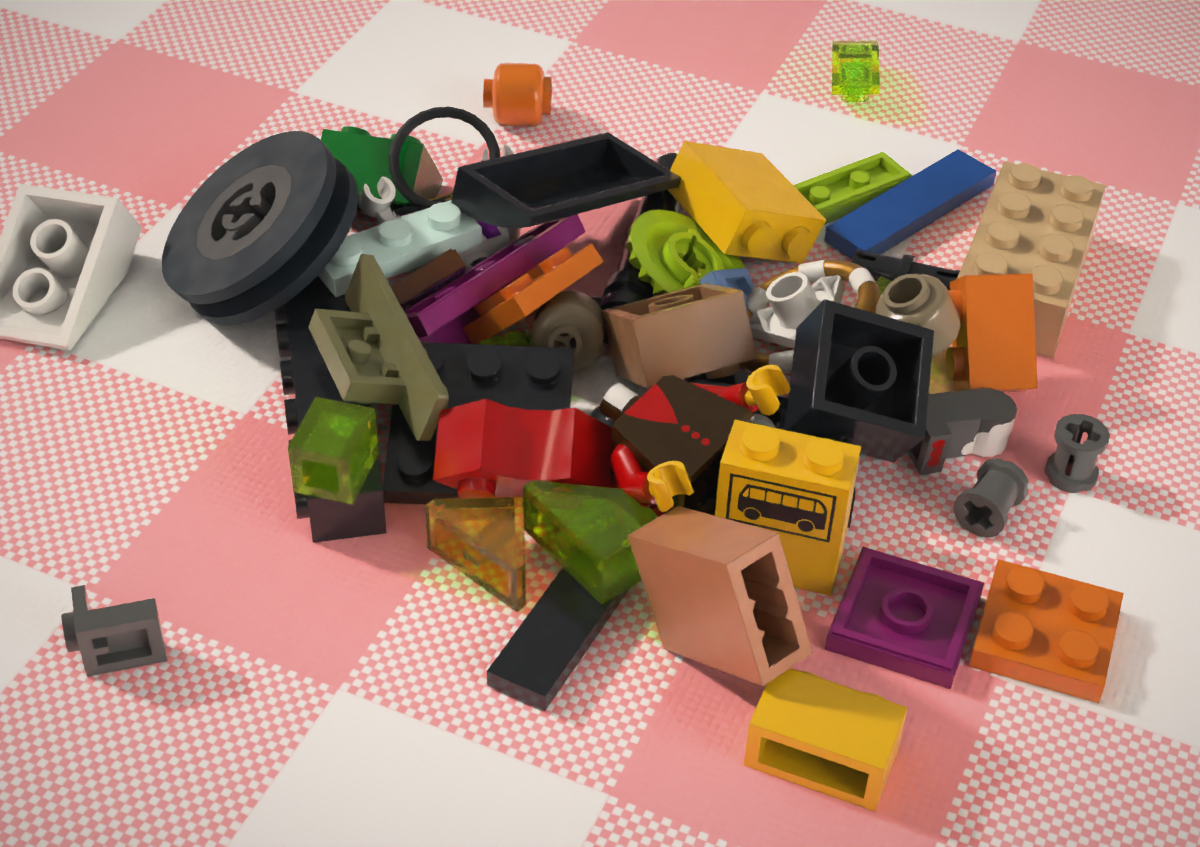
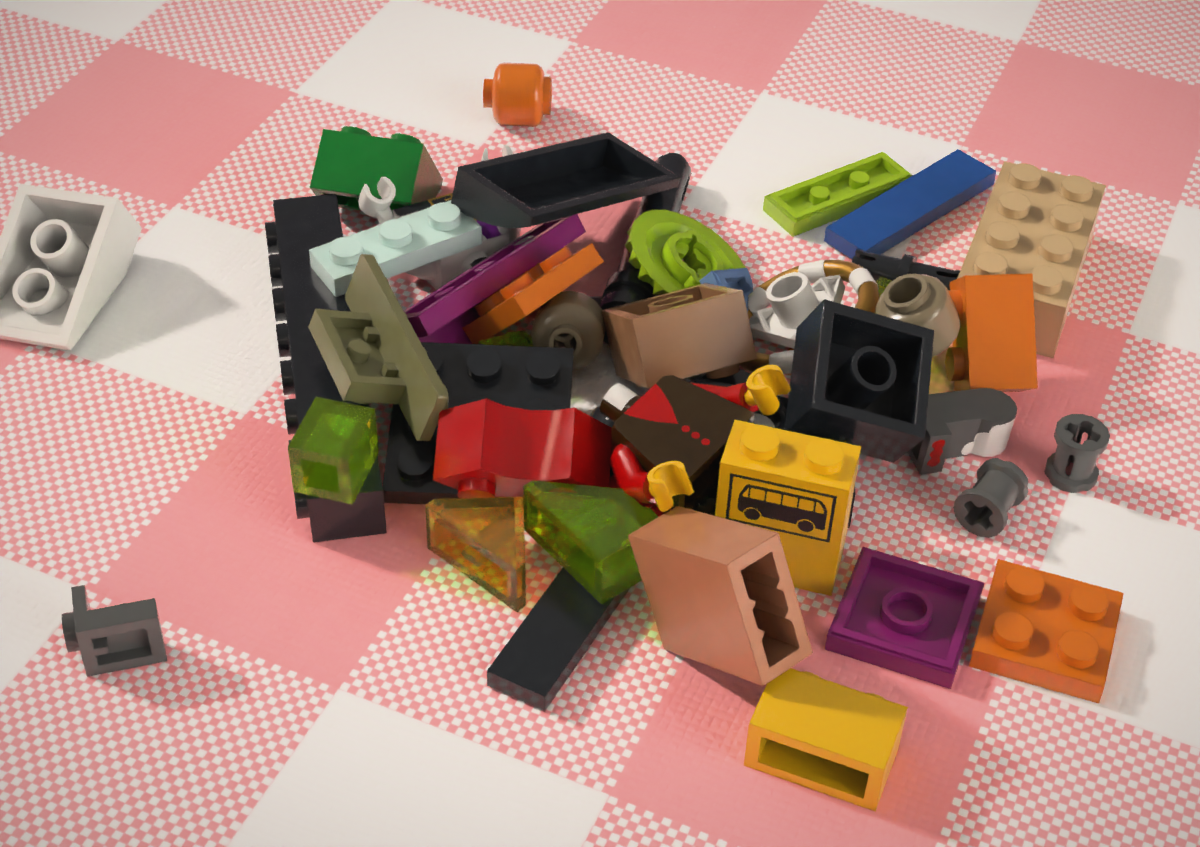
(260, 228): black wheel -> none
(415, 121): black tyre -> none
(428, 278): reddish brown tile -> none
(745, 203): yellow brick -> none
(855, 69): clear neon green slope -> none

